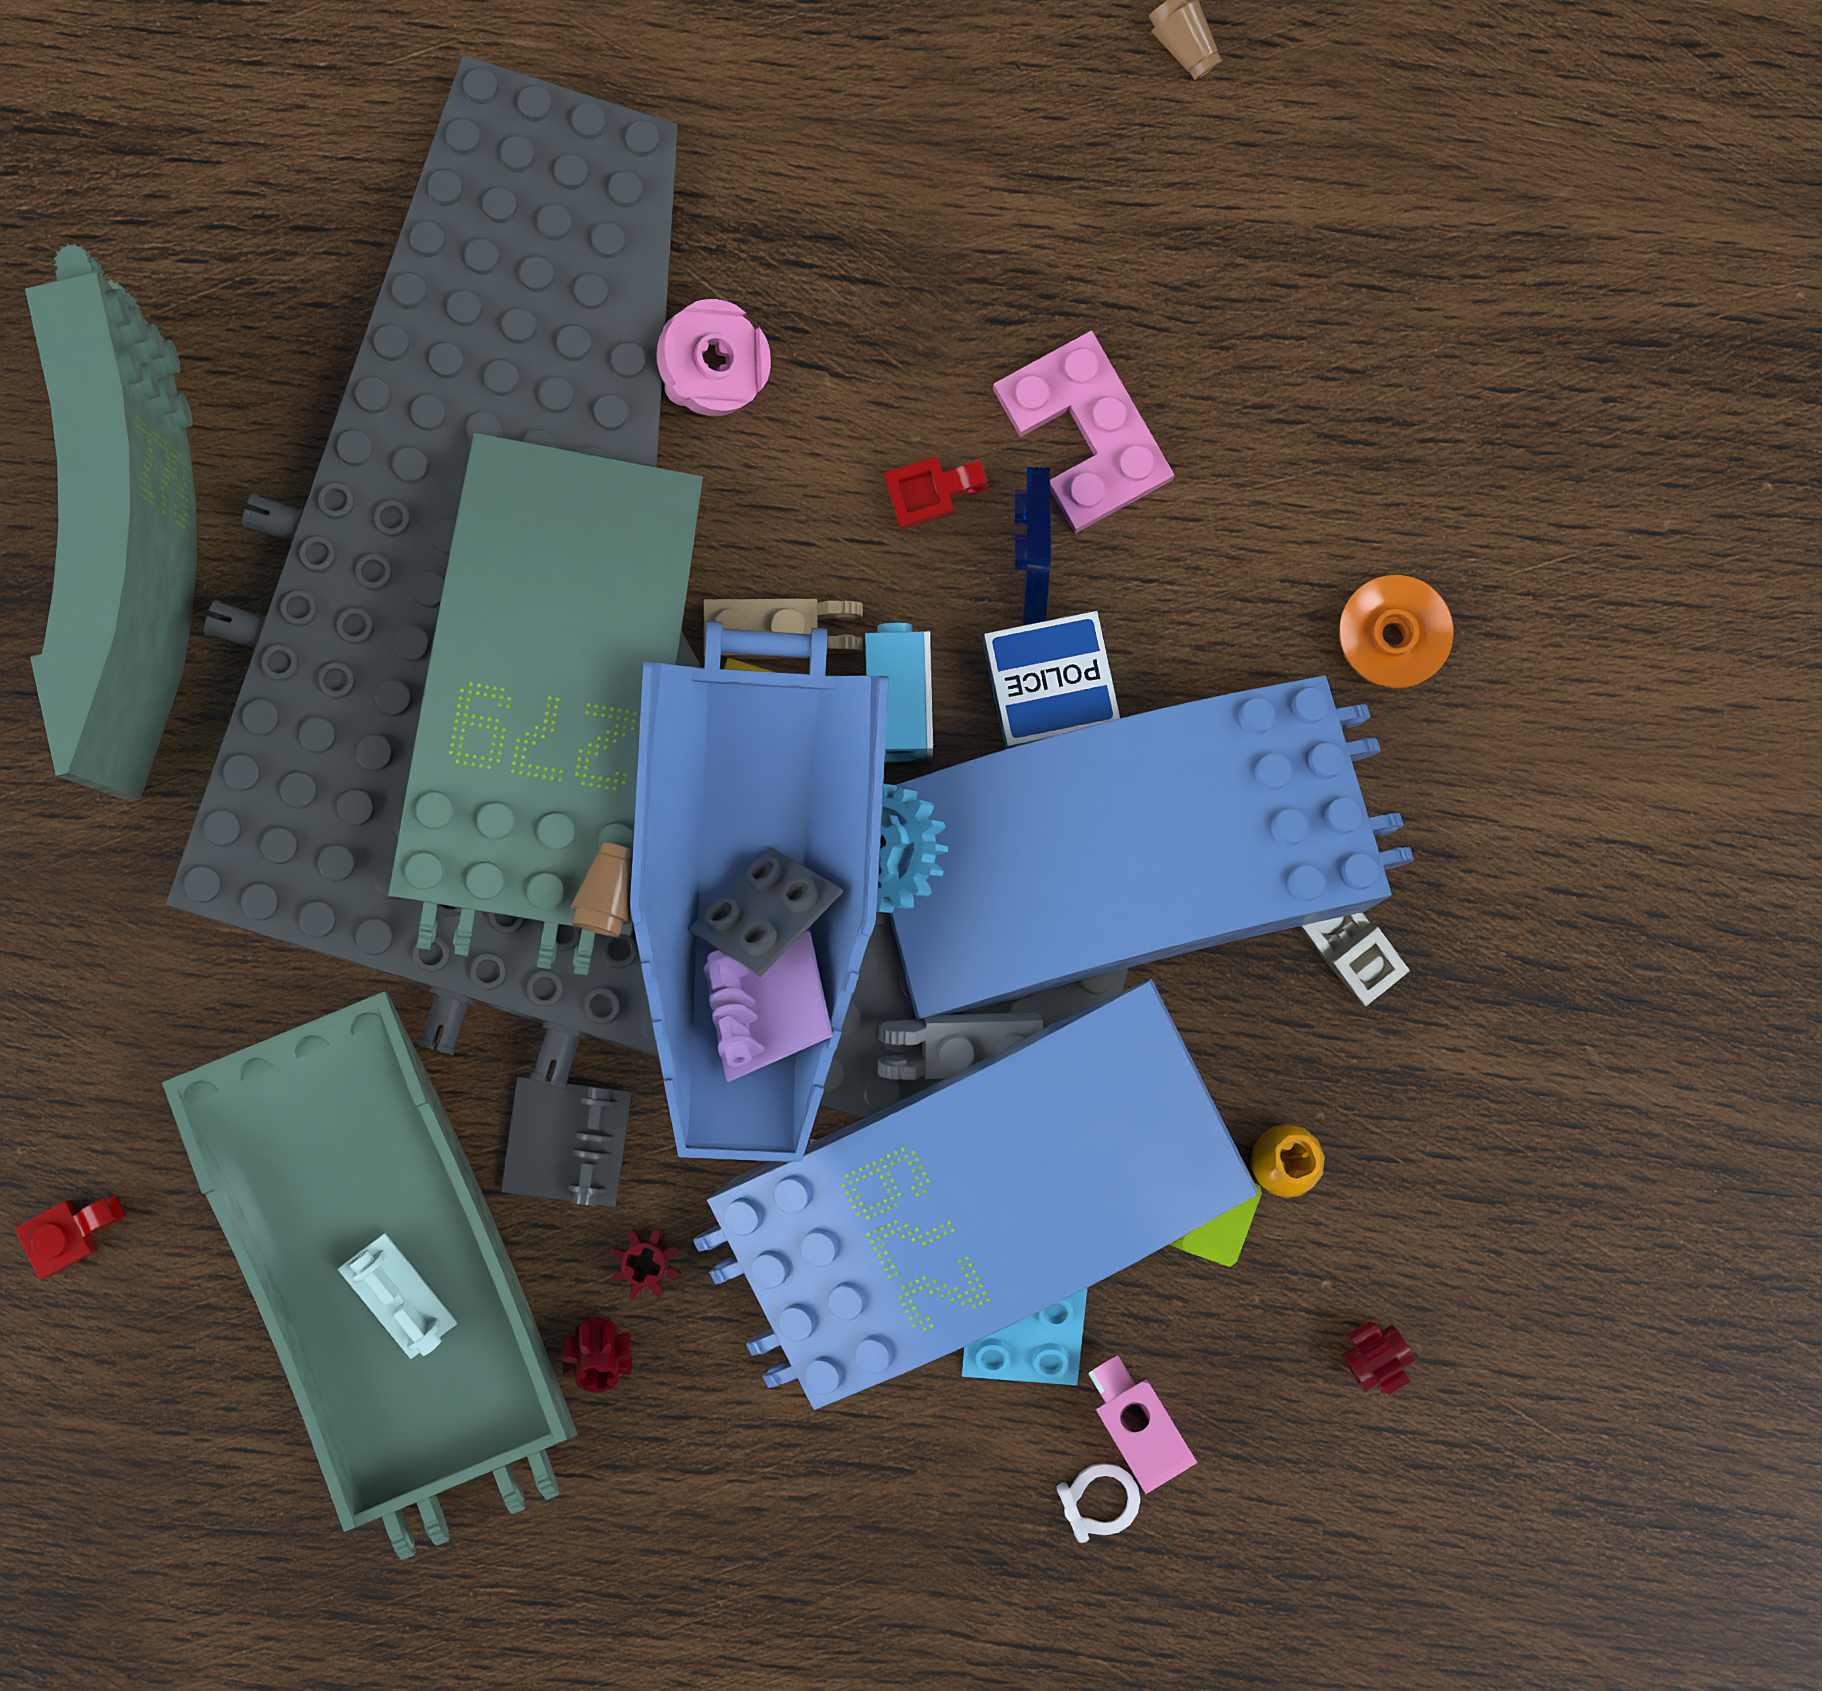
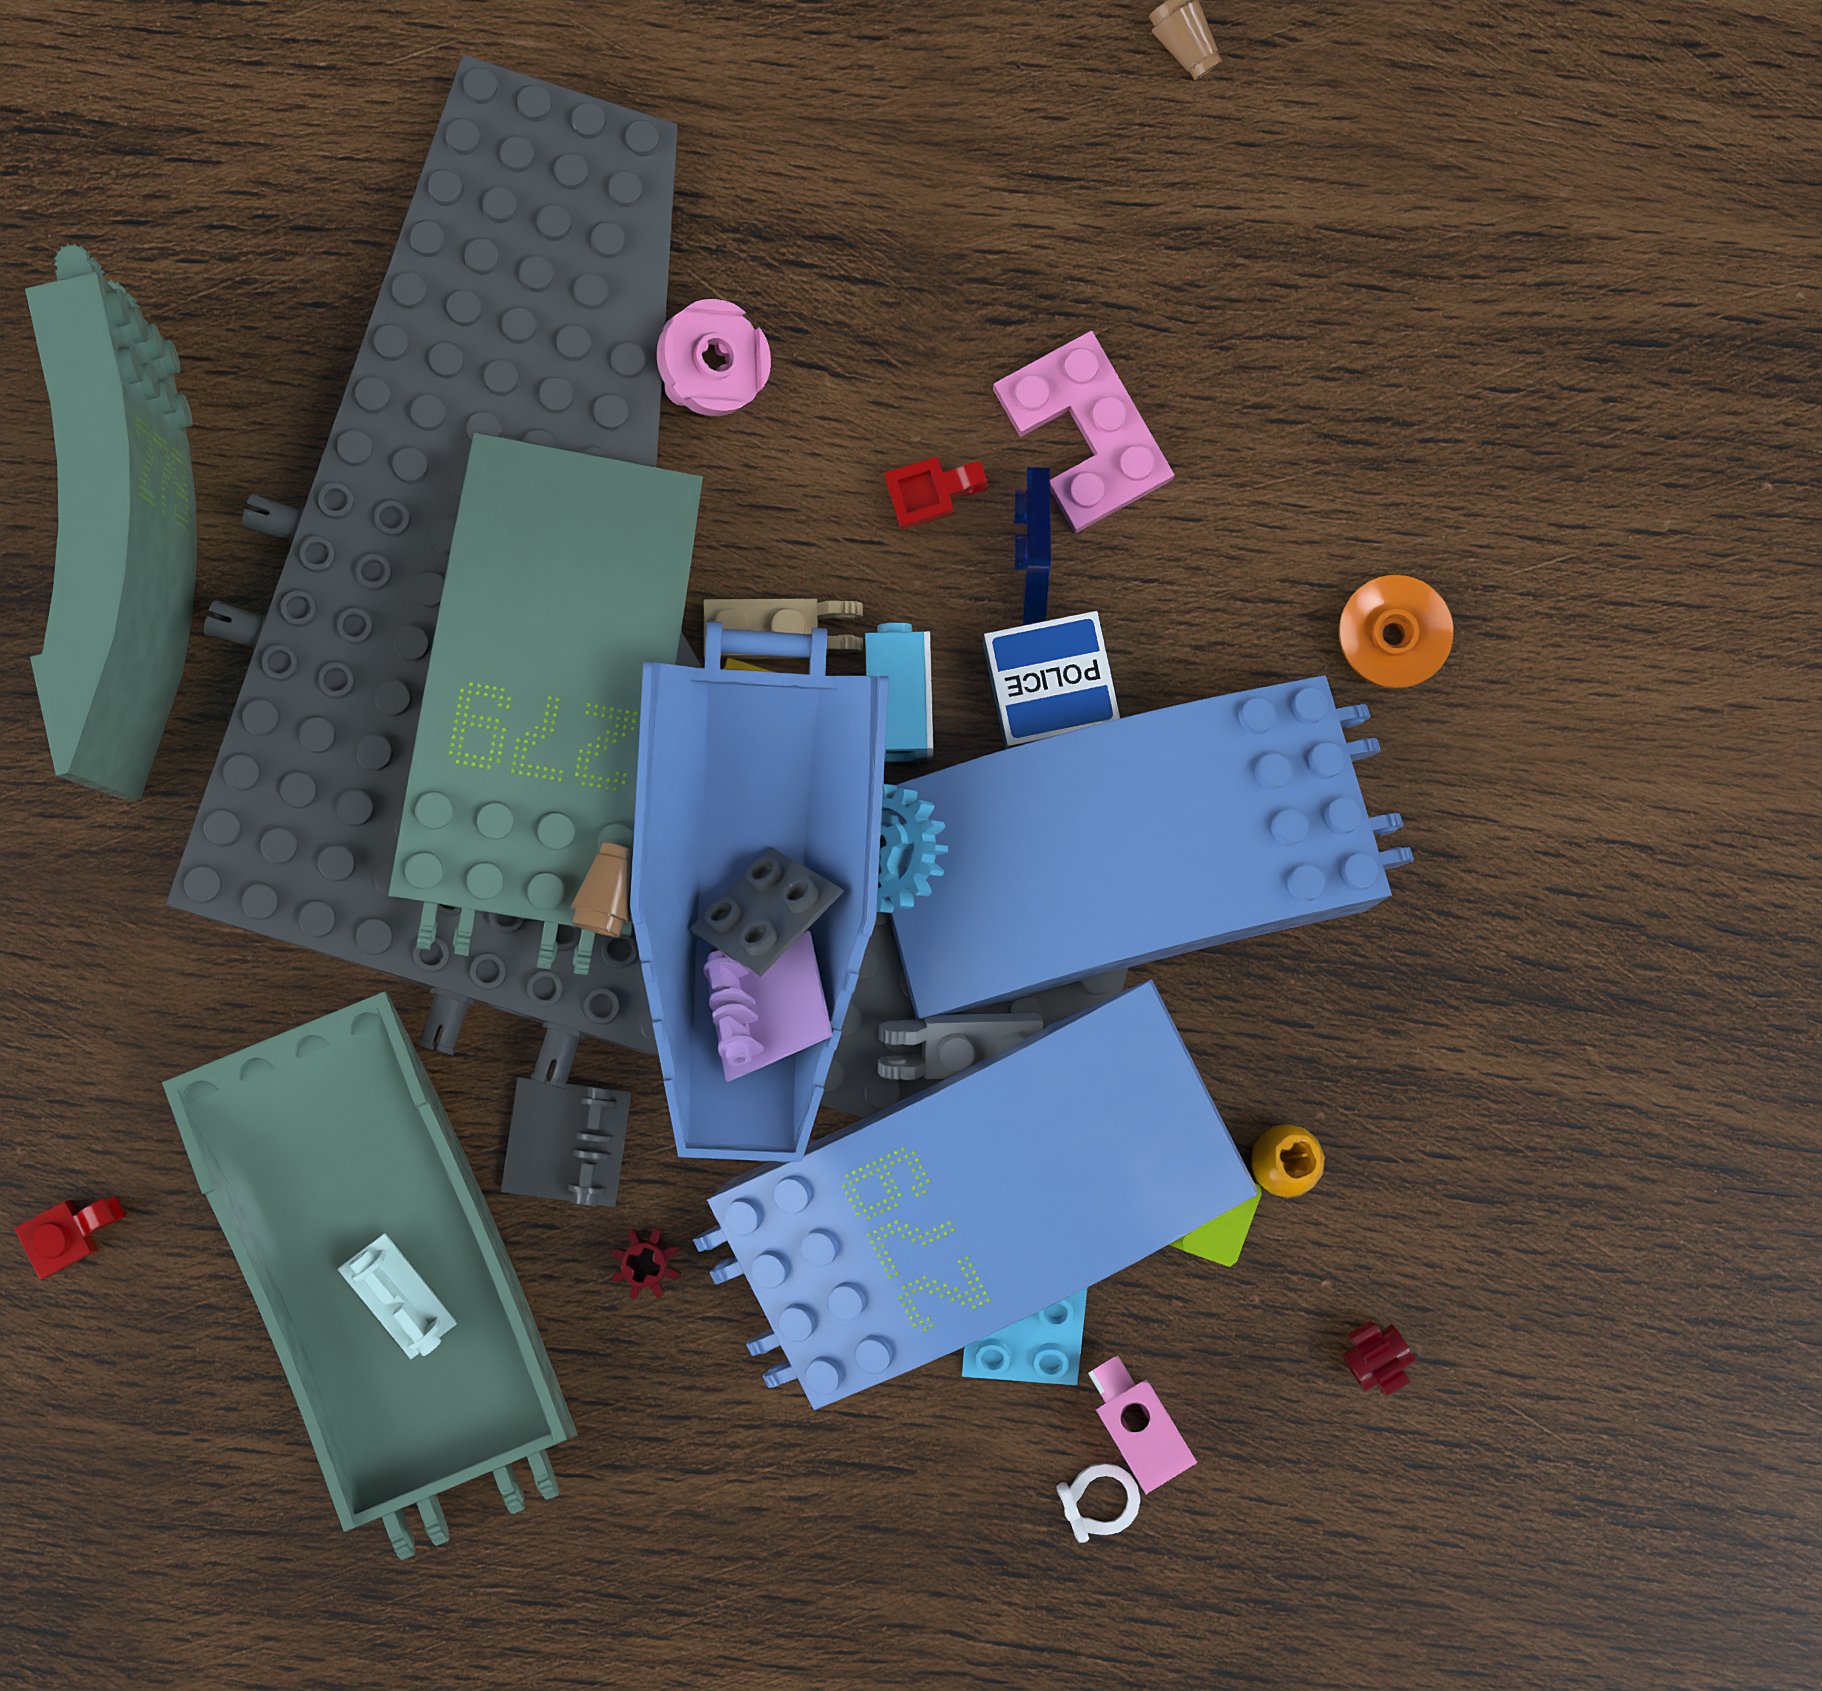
(596, 1355): dark red gear -> none
(1357, 954): slope -> none

